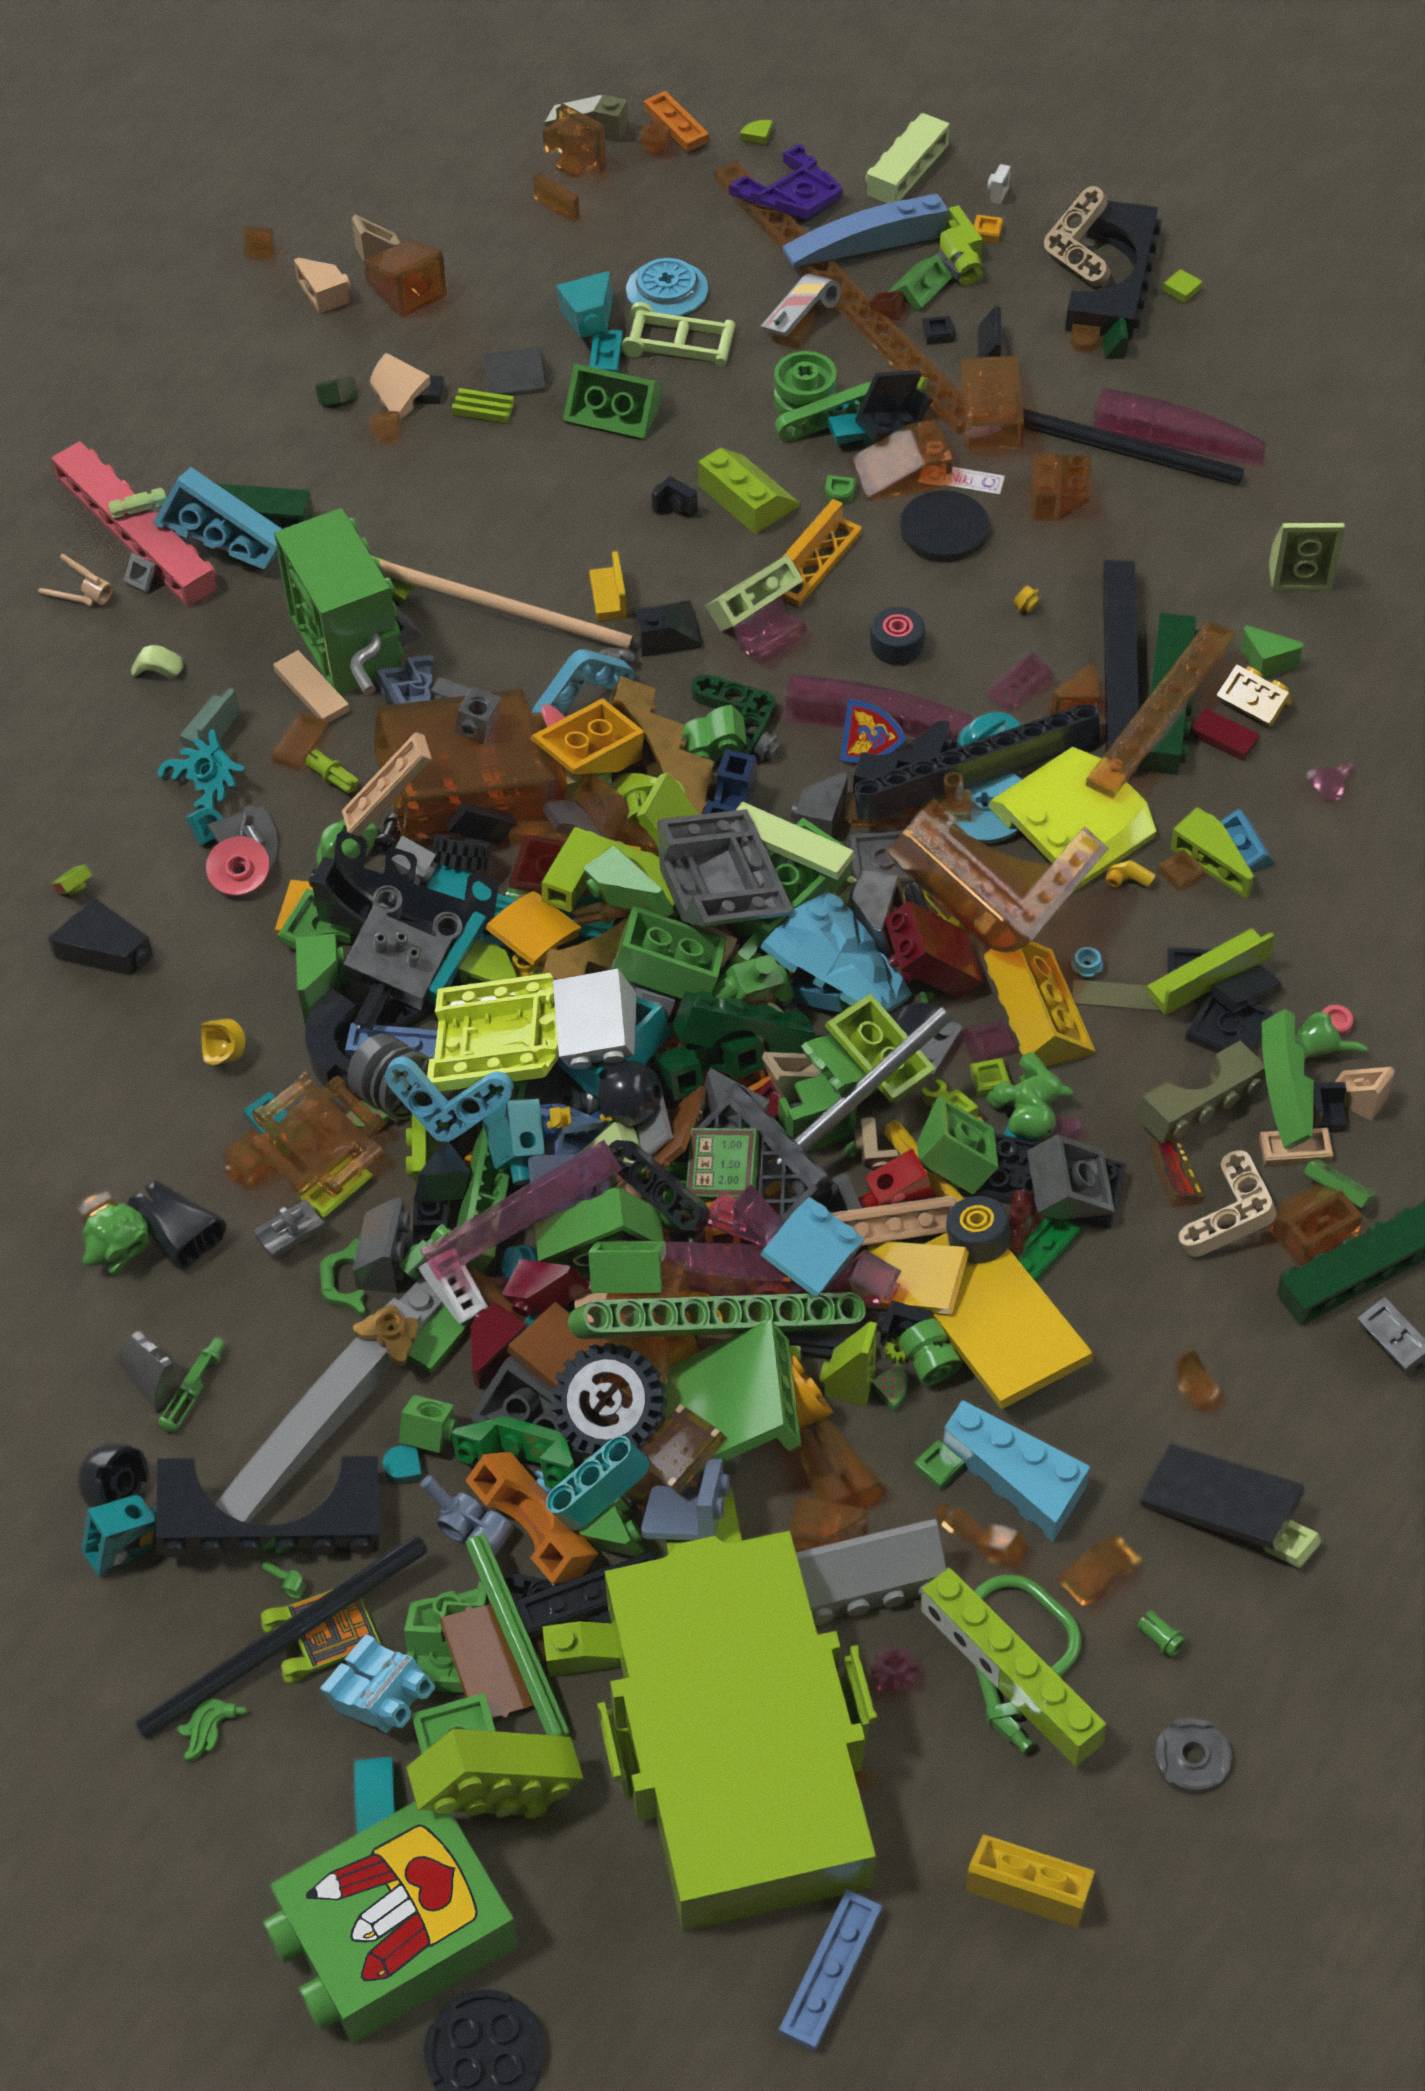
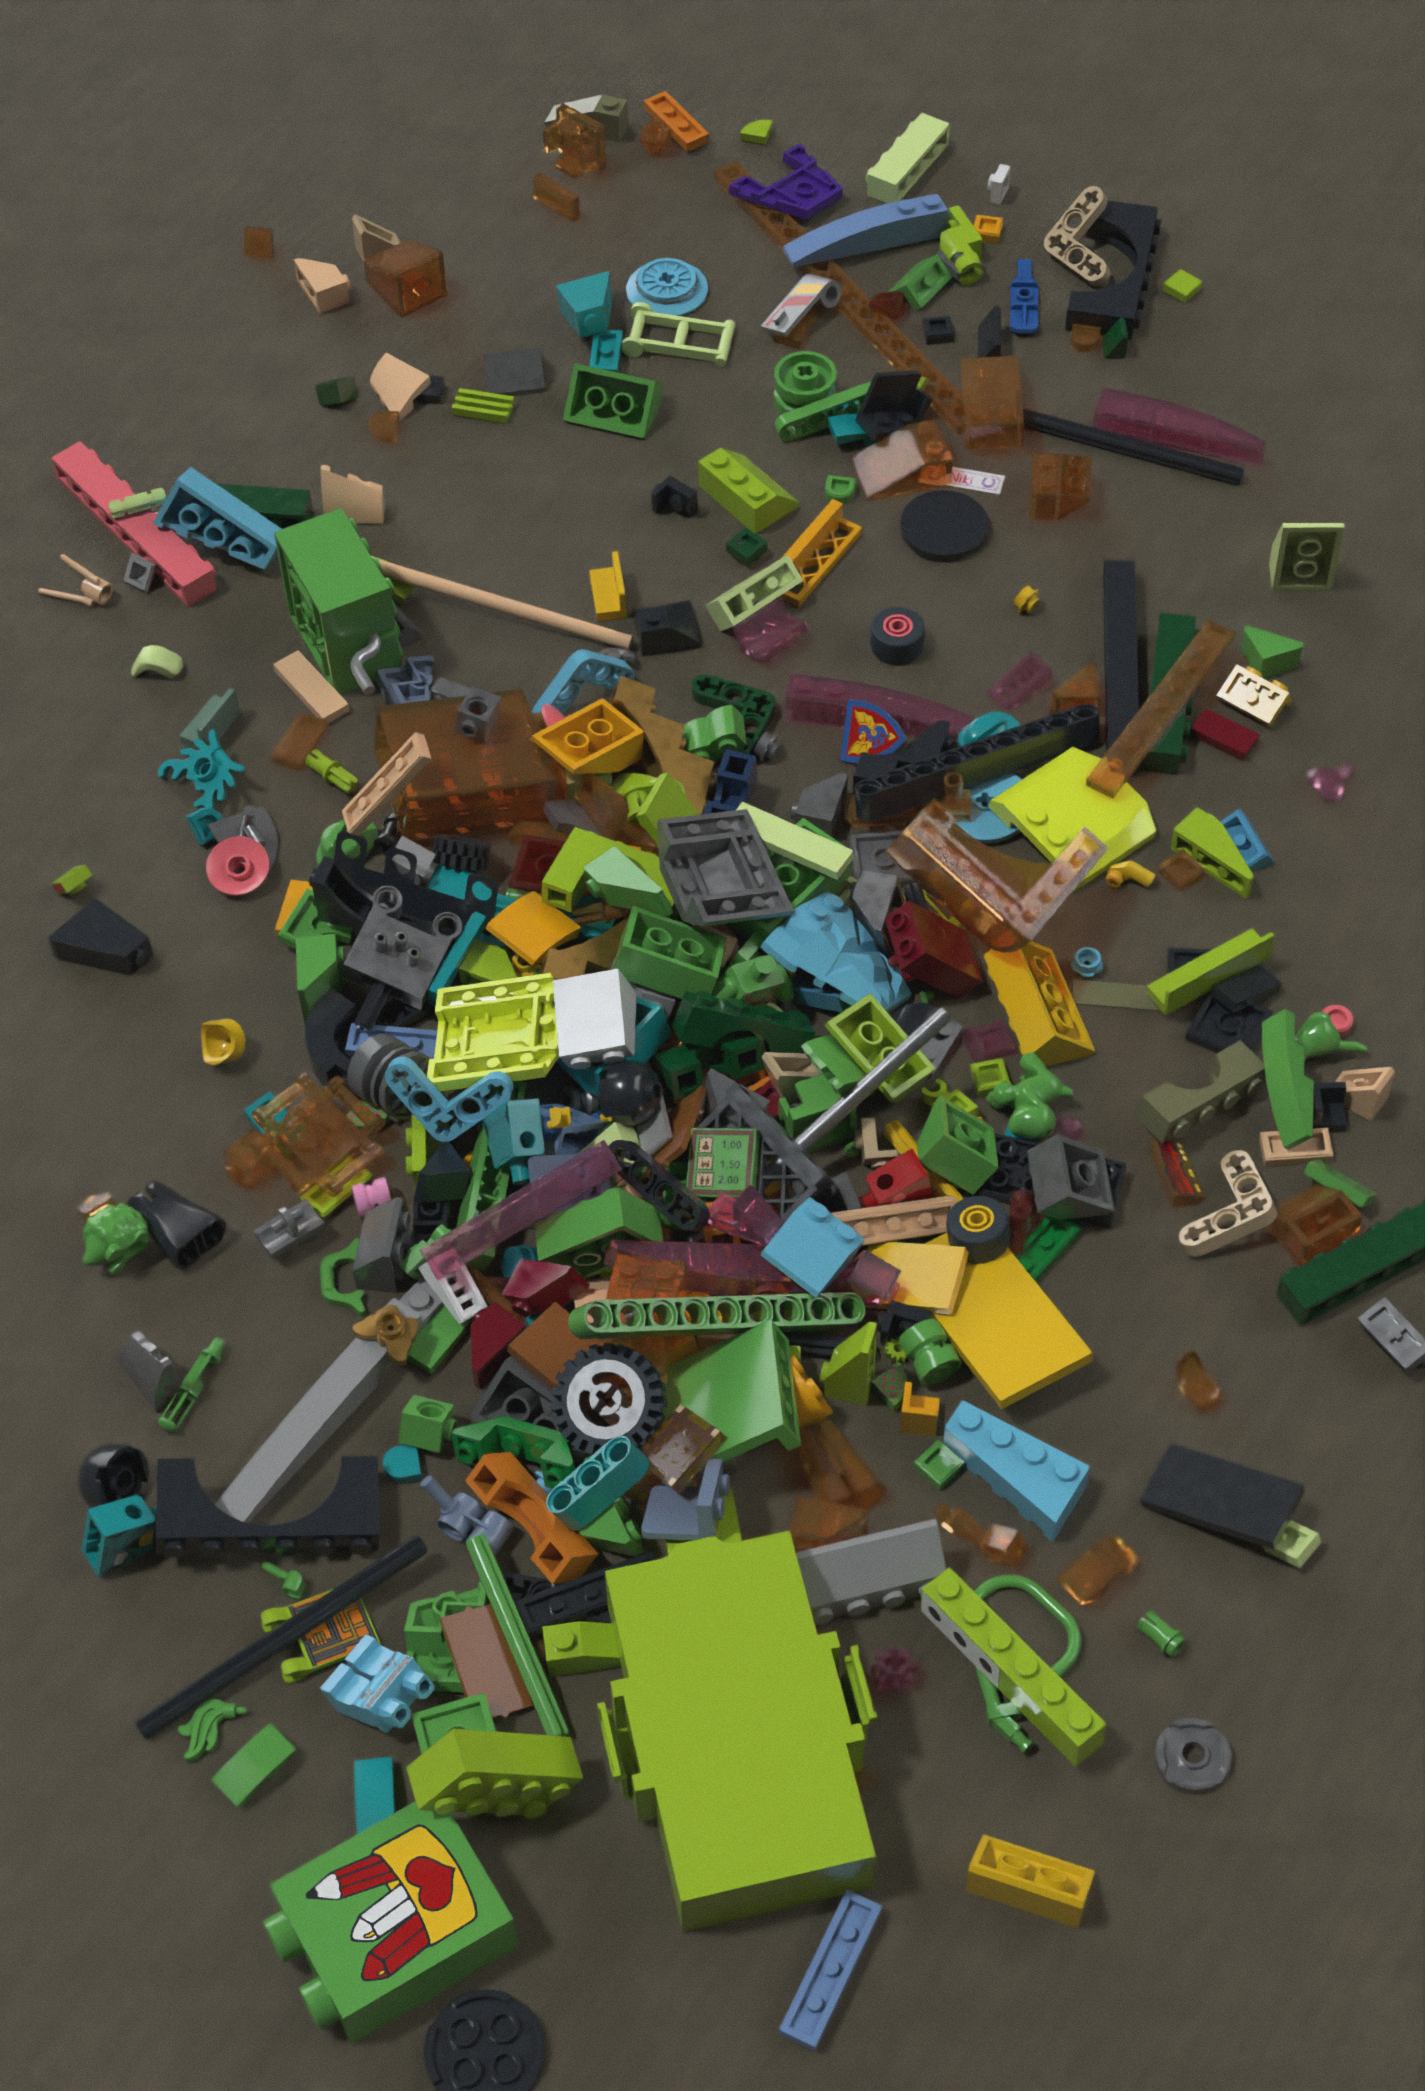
(254, 1764): none -> bright green slope
(356, 497): none -> light nougat slope
(370, 1196): none -> bright pink wheel
(480, 823): black tile -> none
(626, 1266): bright green panel -> none
(746, 546): none -> dark green plate
(919, 1413): none -> light orange panel
(1024, 308): none -> blue piece

